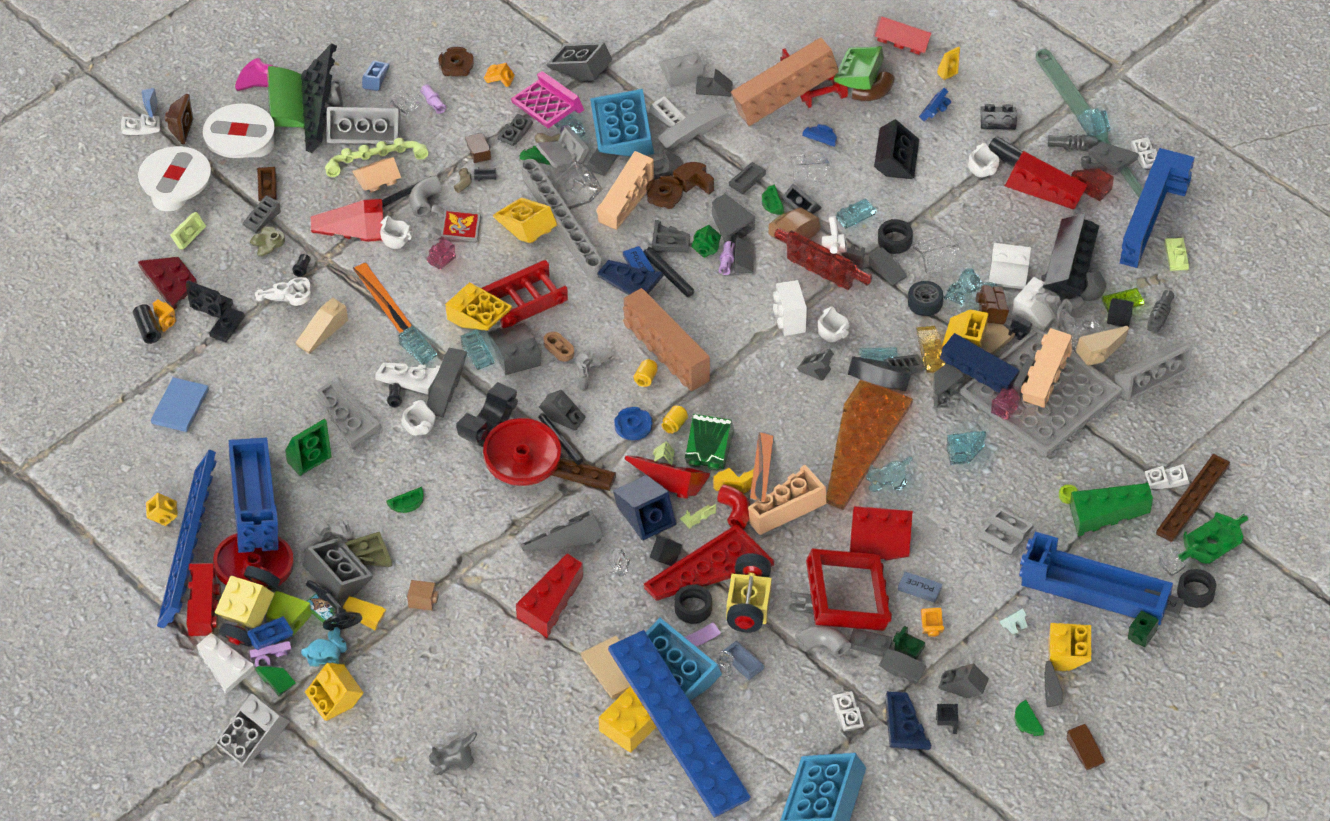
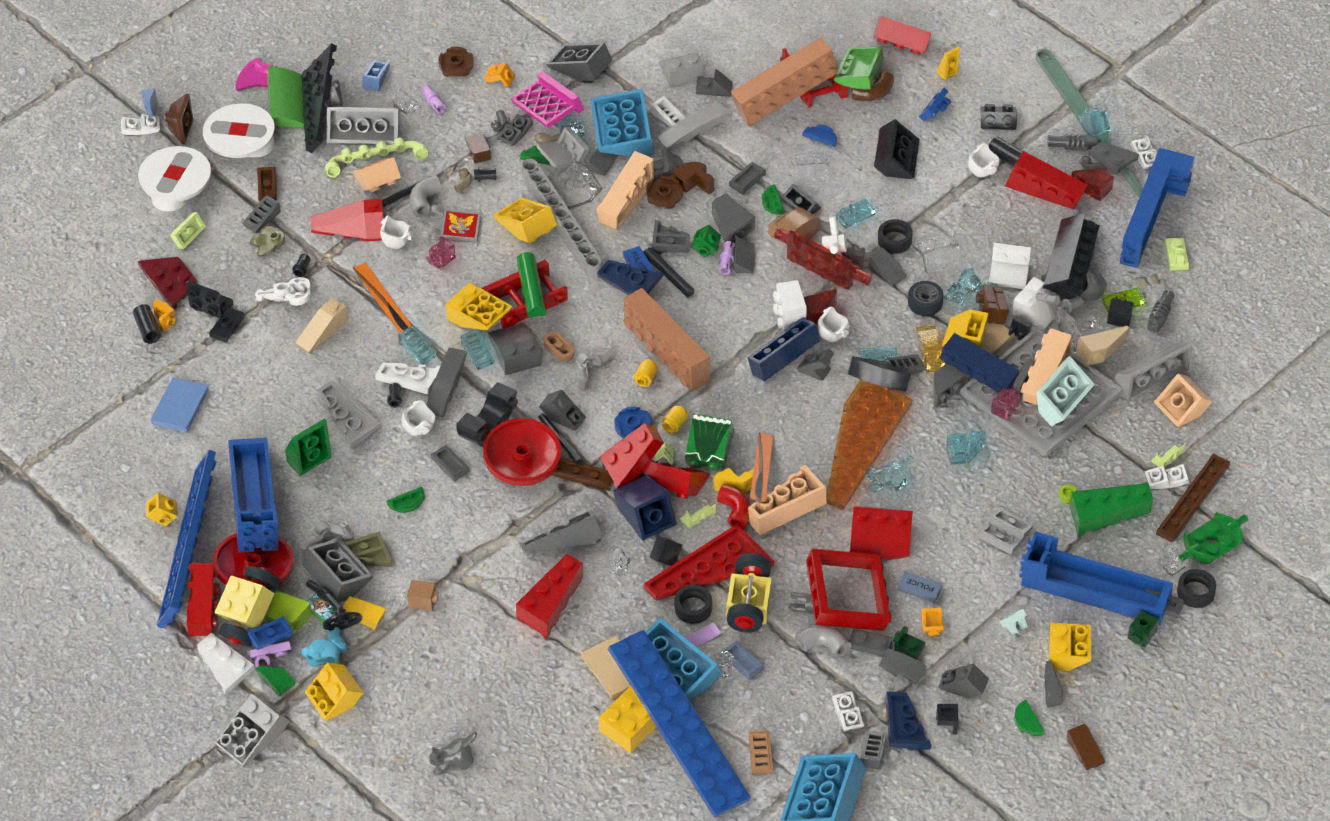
(450, 463): none -> dark grey tile
(501, 122): none -> dark grey arm
(531, 285): none -> green brick
(631, 454): none -> wedge
(757, 740): none -> medium nougat slope
(783, 349): none -> dark blue brick
(818, 303): none -> clear red slope
(871, 761): none -> dark grey slope
(1063, 391): none -> light aqua slope
(1171, 454): none -> yellowish green piece
(1183, 400): none -> light nougat slope

